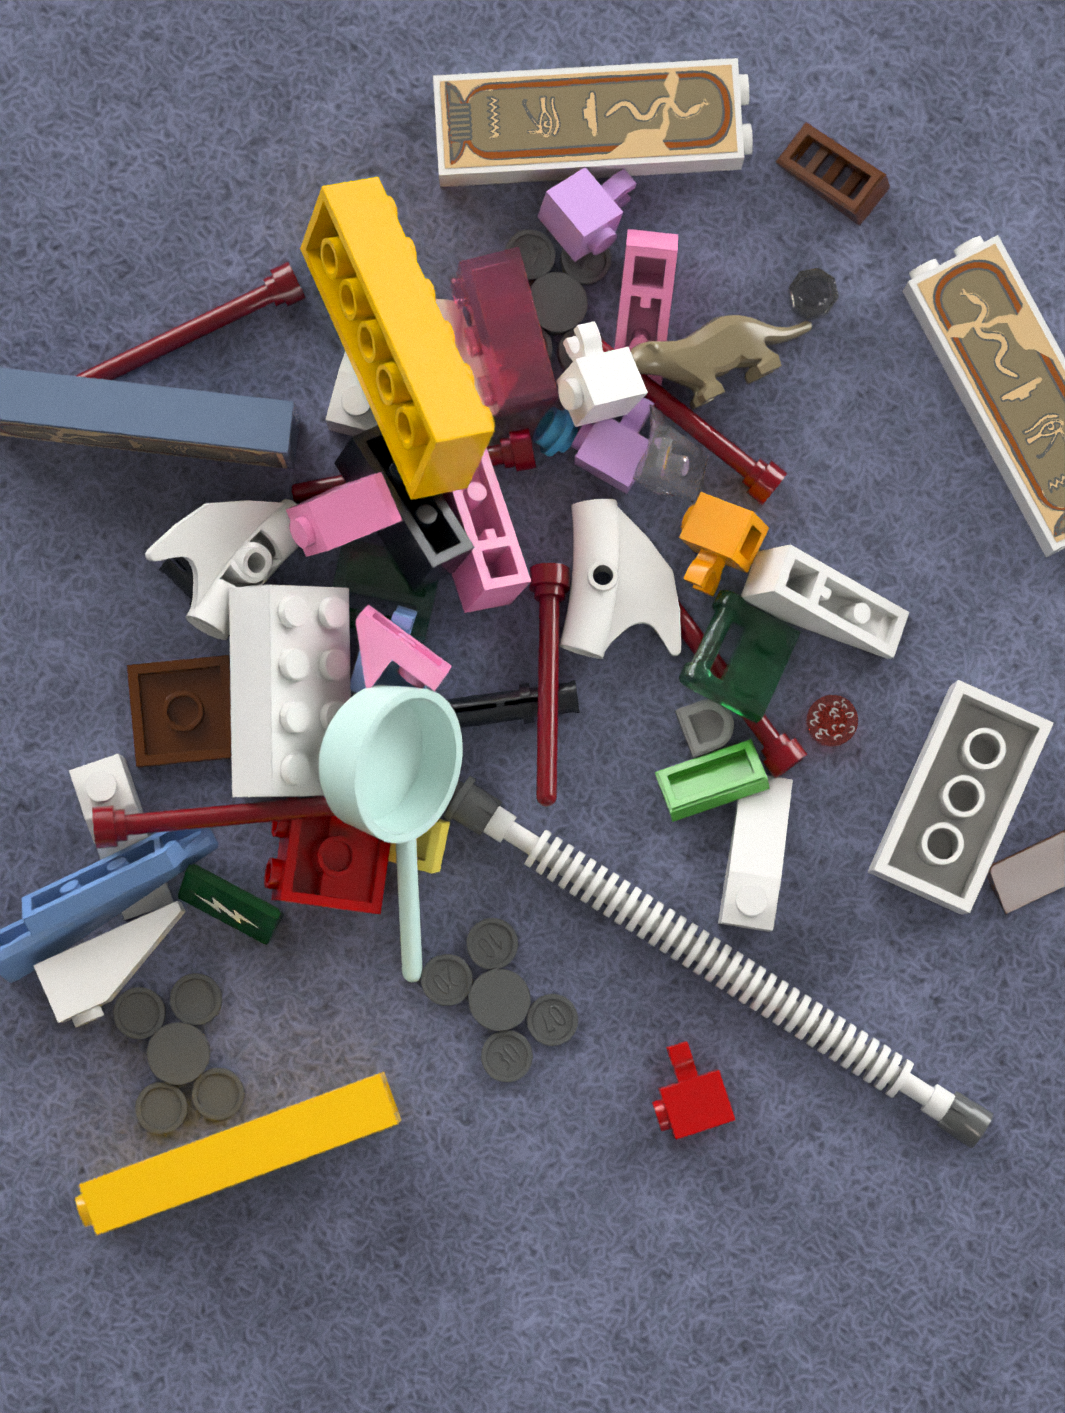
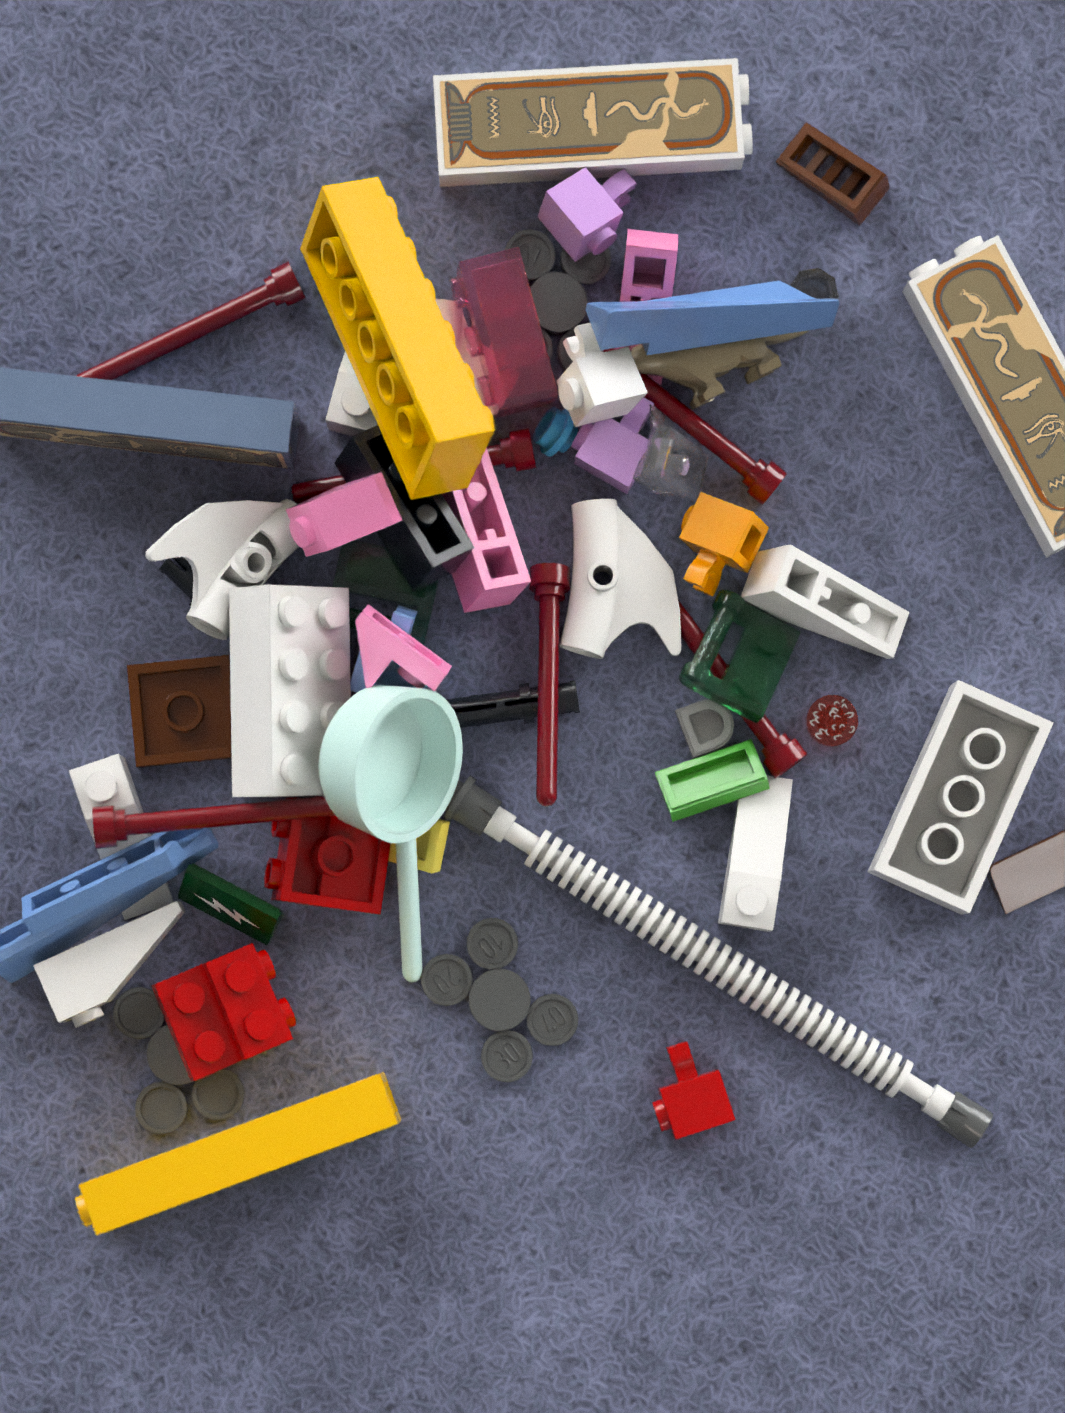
(224, 1011): none -> red plate
(709, 317): none -> medium blue wedge

